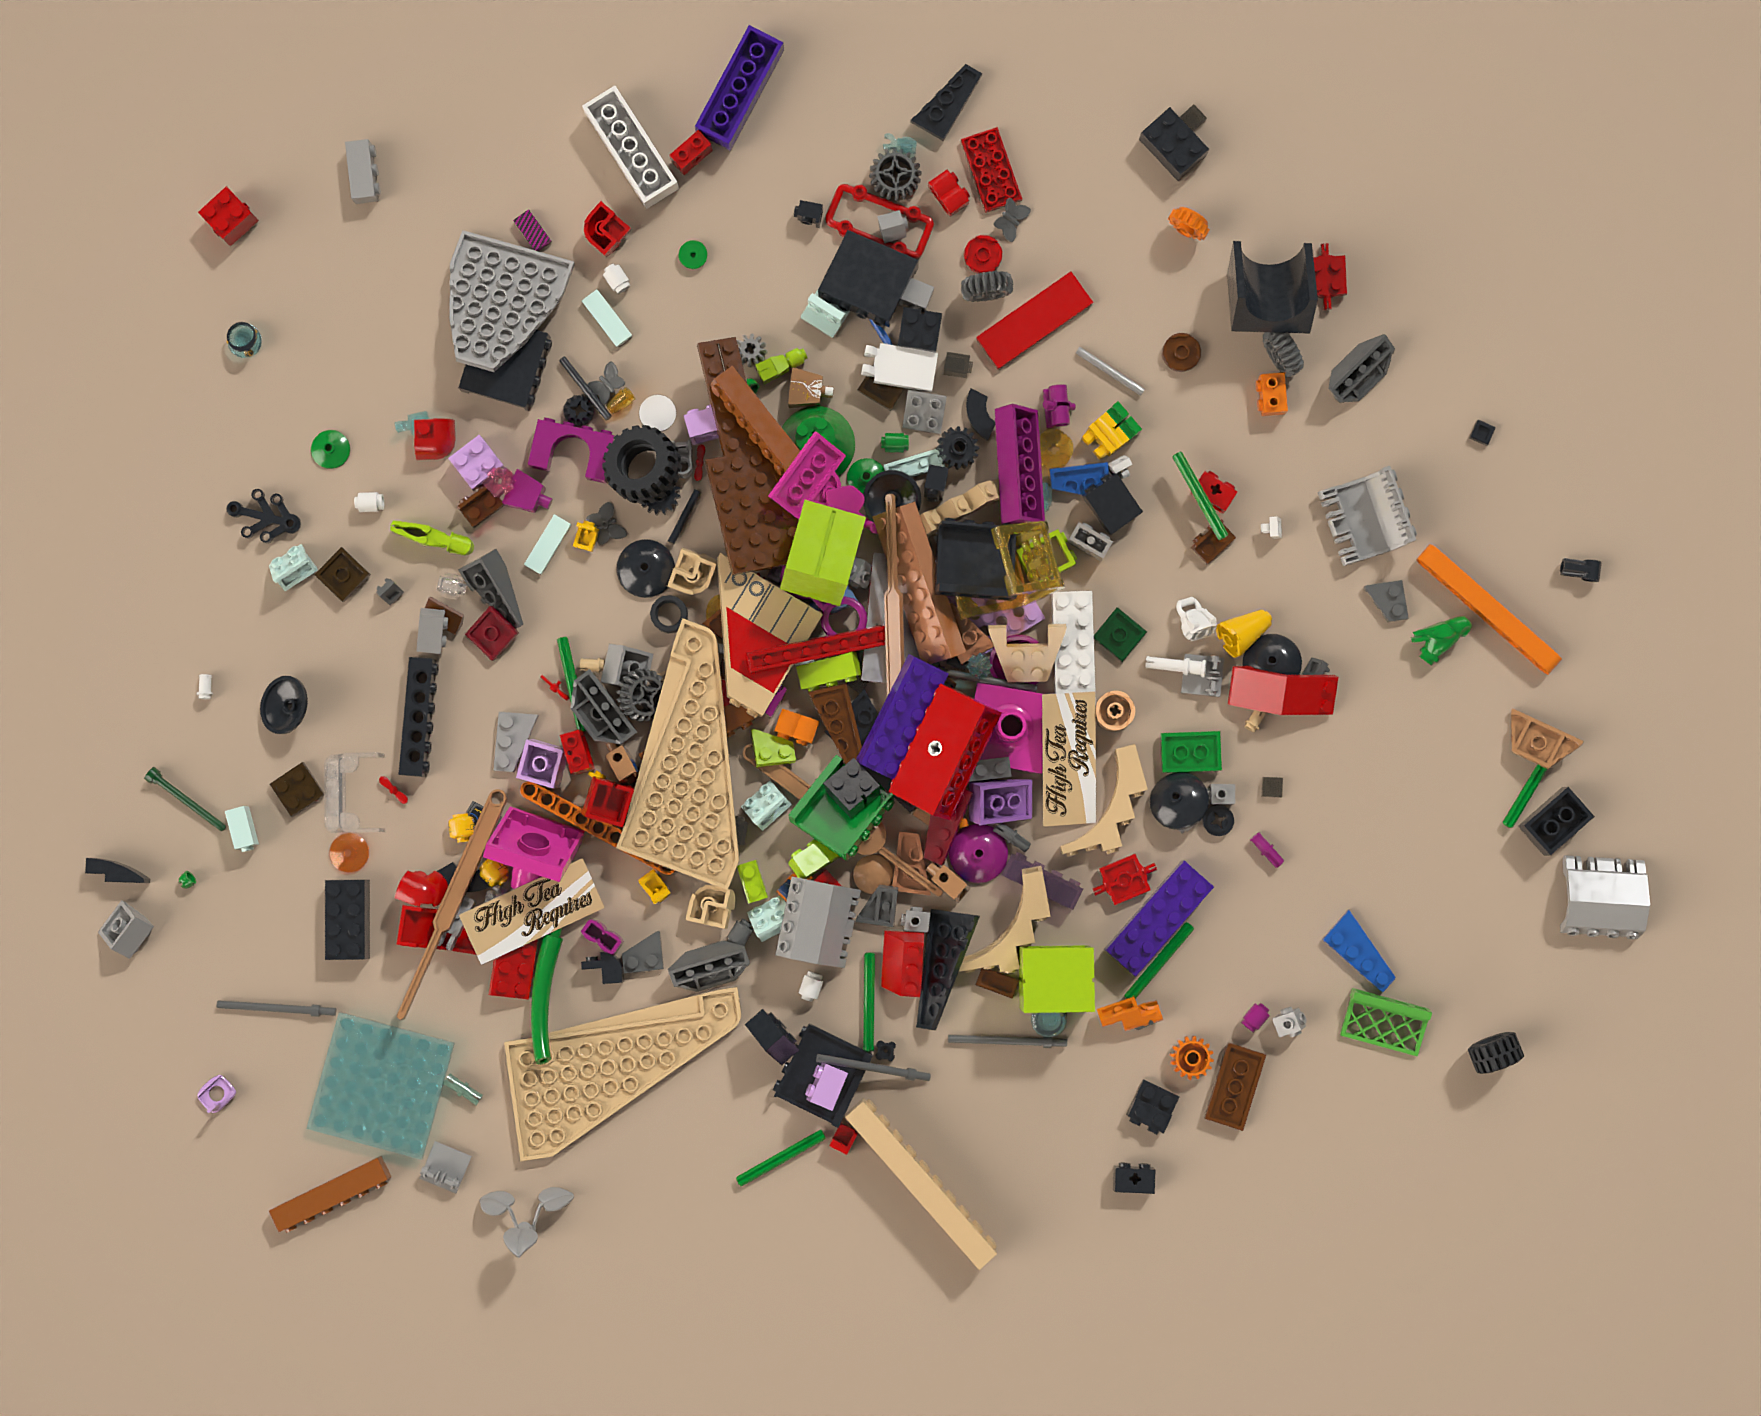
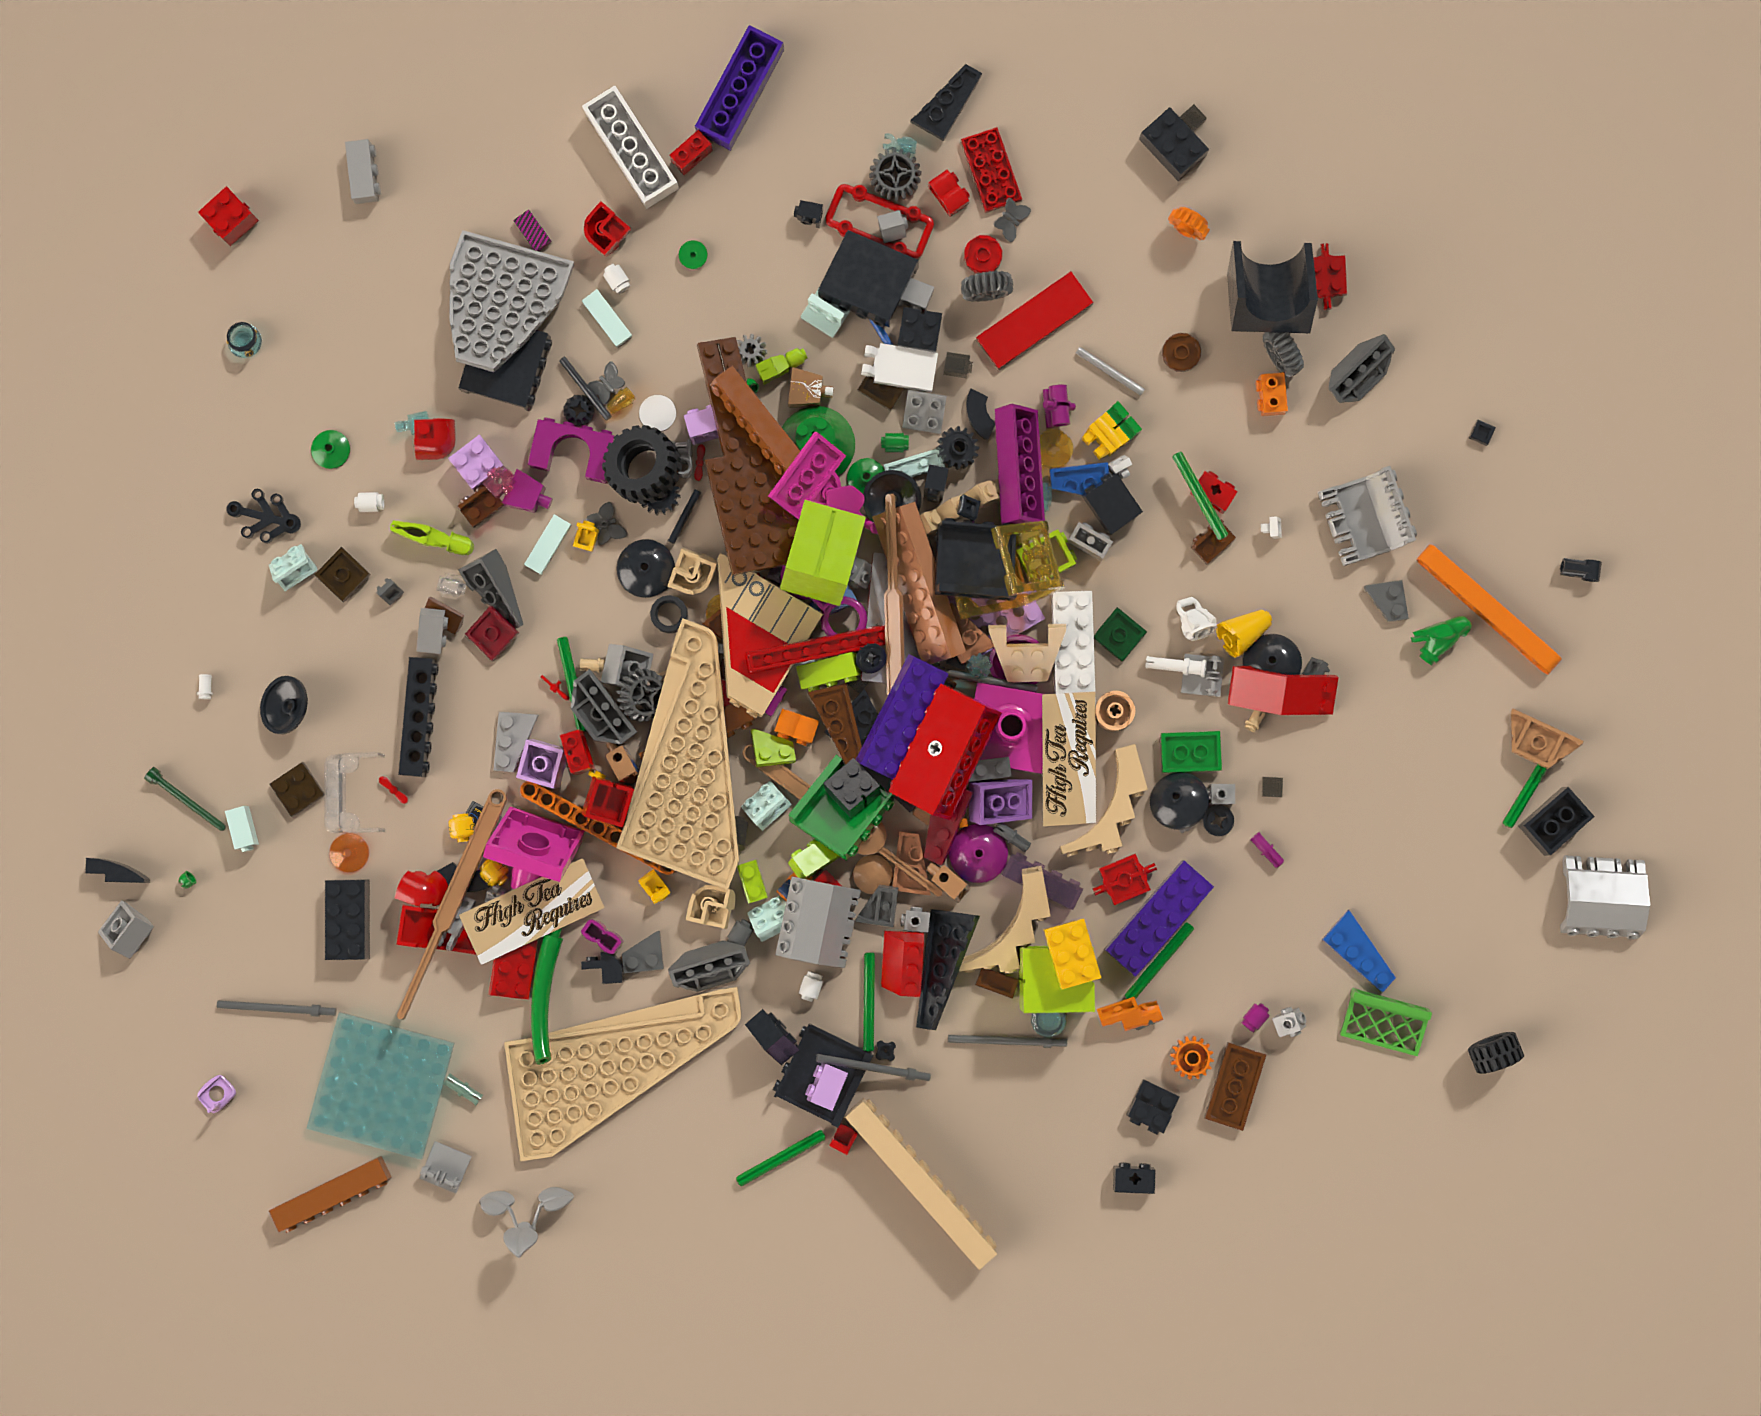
(877, 662): none -> black gear
(968, 507): none -> black tile
(1072, 953): none -> yellow brick

